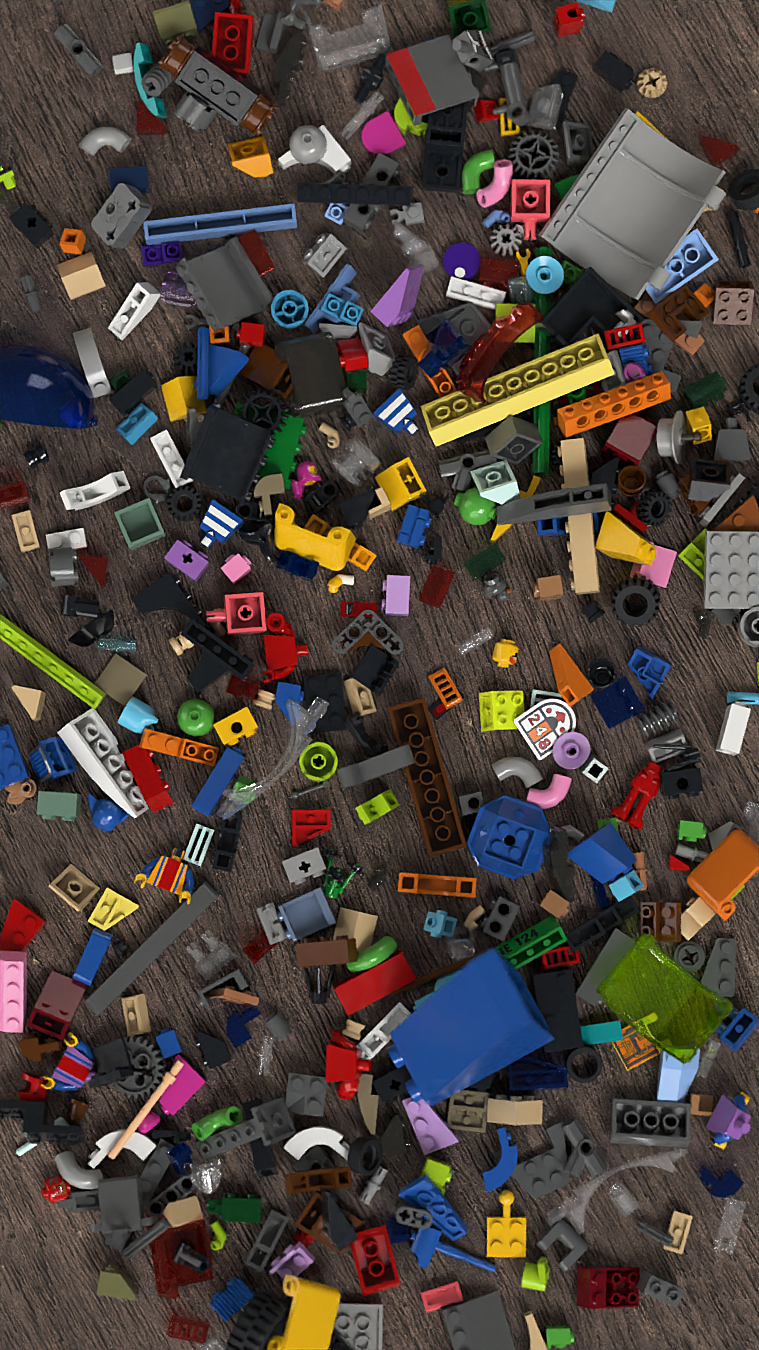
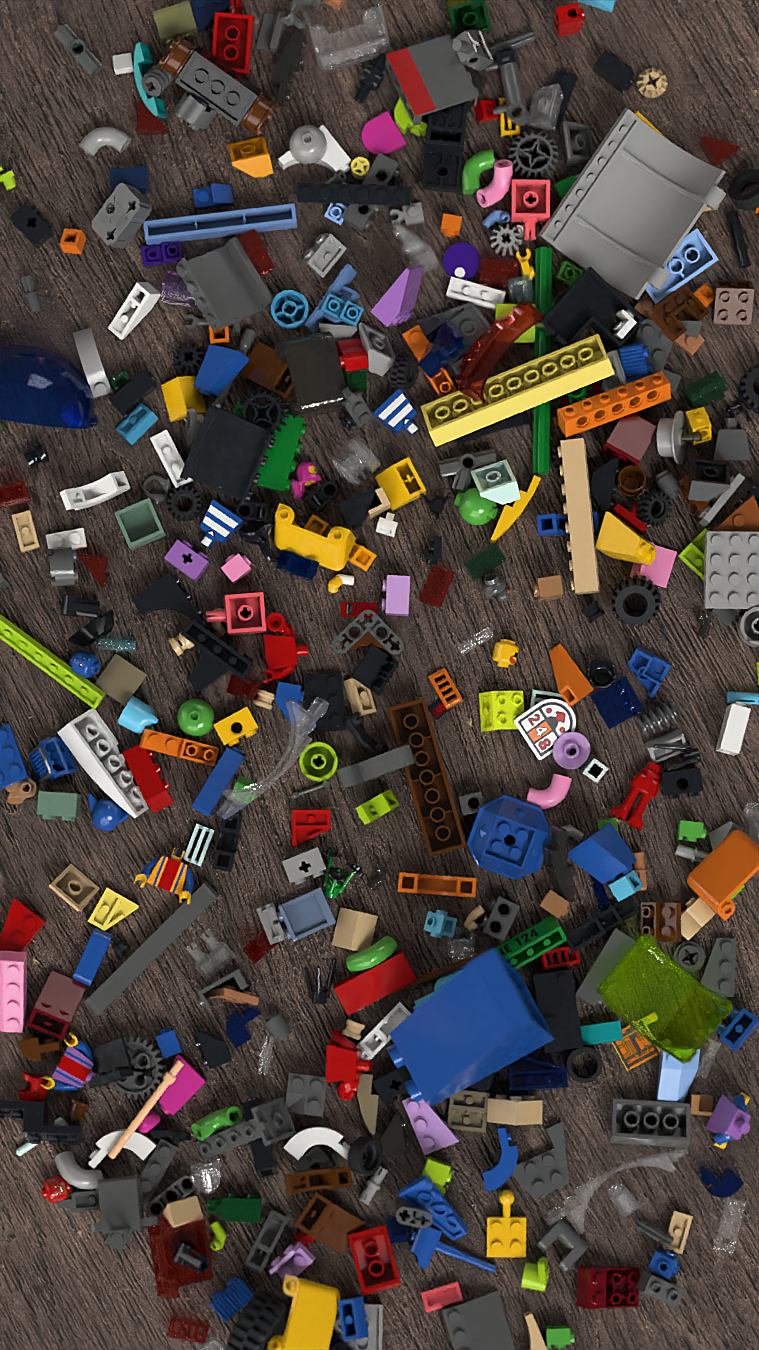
(32, 700): tan slope -> none
(81, 275): tan slope -> none
(84, 664): none -> blue head
(116, 1283): olive slope -> none
(136, 1014): tan slope -> none
(145, 1238): dark grey axle -> none
(180, 1157): clear blue panel -> none
(202, 363): blue axle -> none
(213, 196): none -> blue slope
(251, 334): red brick -> none
(268, 487): dark tan brick -> none
(326, 951): reddish brown brick -> none
(332, 435): tan arm -> none
(335, 1225): black slope -> none
(353, 1318): none -> blue brick
(361, 164): none -> light yellow wheel
(366, 110): clear pin -> none
(387, 525): none -> white tile
(413, 527): blue brick -> none
(451, 225): none -> orange plate
(513, 440): dark grey slope -> none
(519, 767): light grey cylinder -> none
(549, 267): medium azure dish -> none
(556, 504): dark grey slope -> none
(577, 1158): dark grey piece -> none
(633, 372): magenta tile -> none
(640, 334): red slope -> none
(665, 1263): none -> blue brick
(675, 864): red slope -> none

